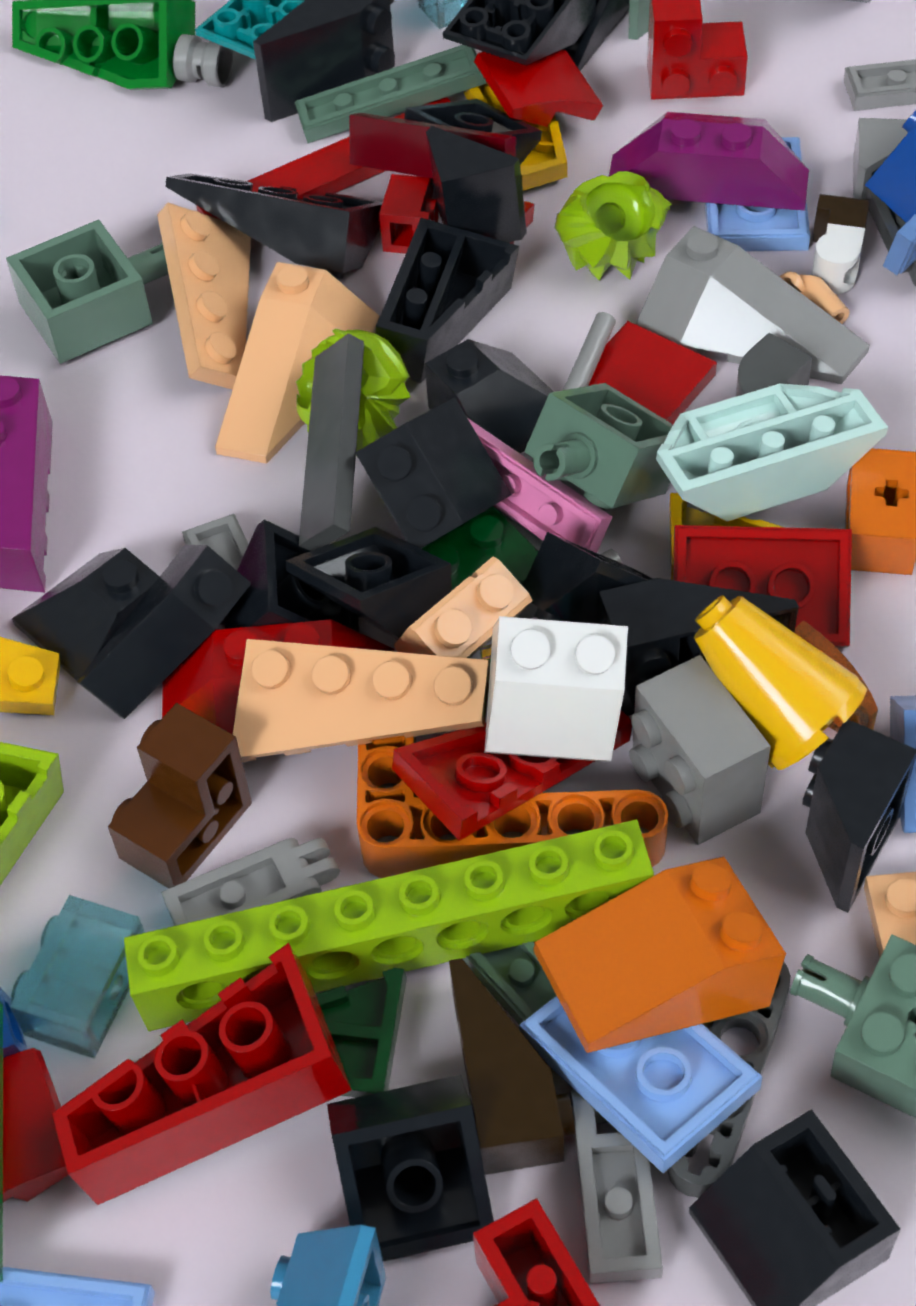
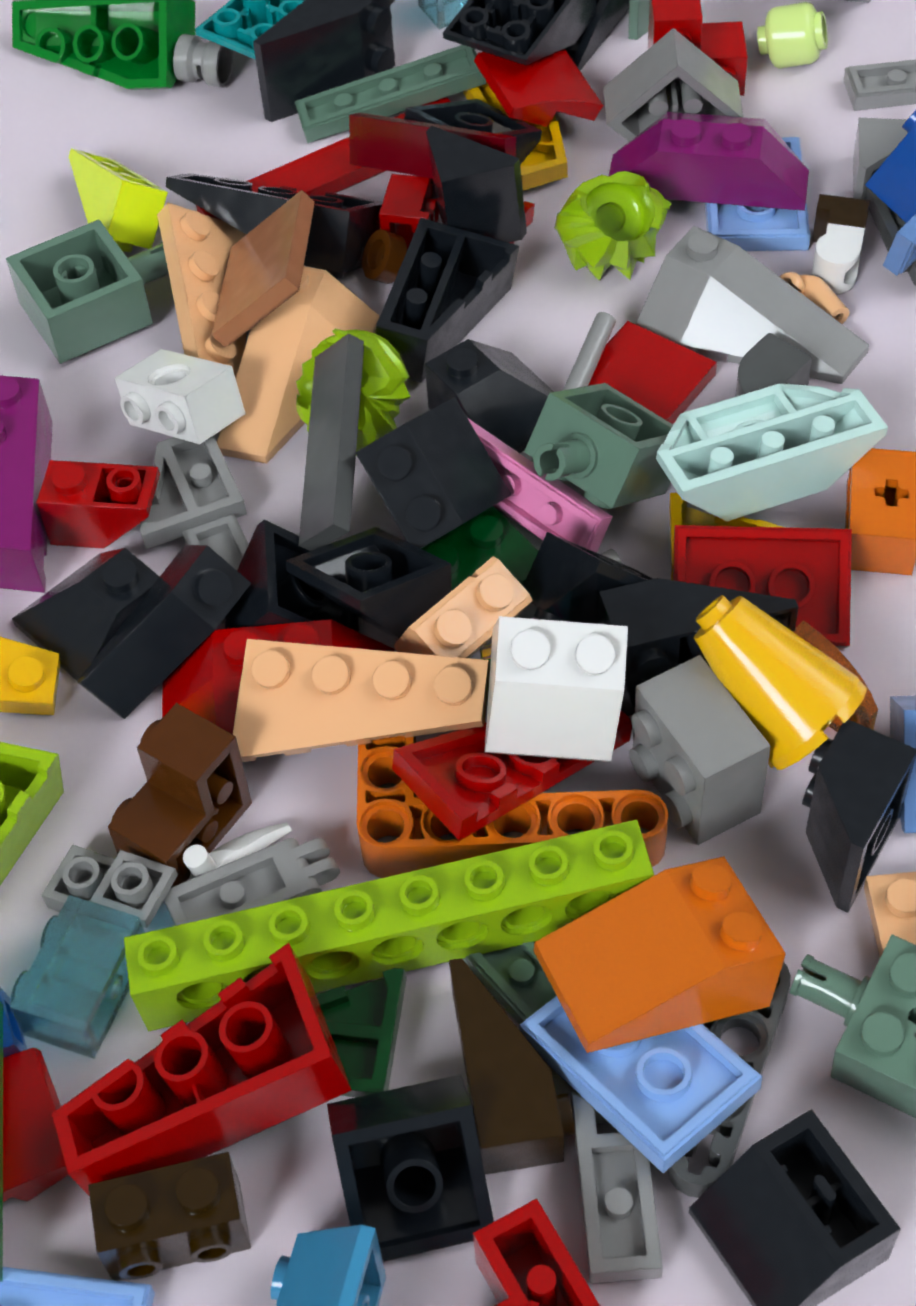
(94, 501): none -> red slope
(118, 198): none -> neon yellow slope
(121, 883): none -> light grey slope
(169, 1217): none -> dark brown brick
(180, 396): none -> white brick
(190, 490): none -> light grey wing
(200, 861): none -> white bar
(264, 269): none -> nougat tile
(383, 256): none -> reddish brown tile
(669, 79): none -> light grey brick
(793, 35): none -> yellowish green head

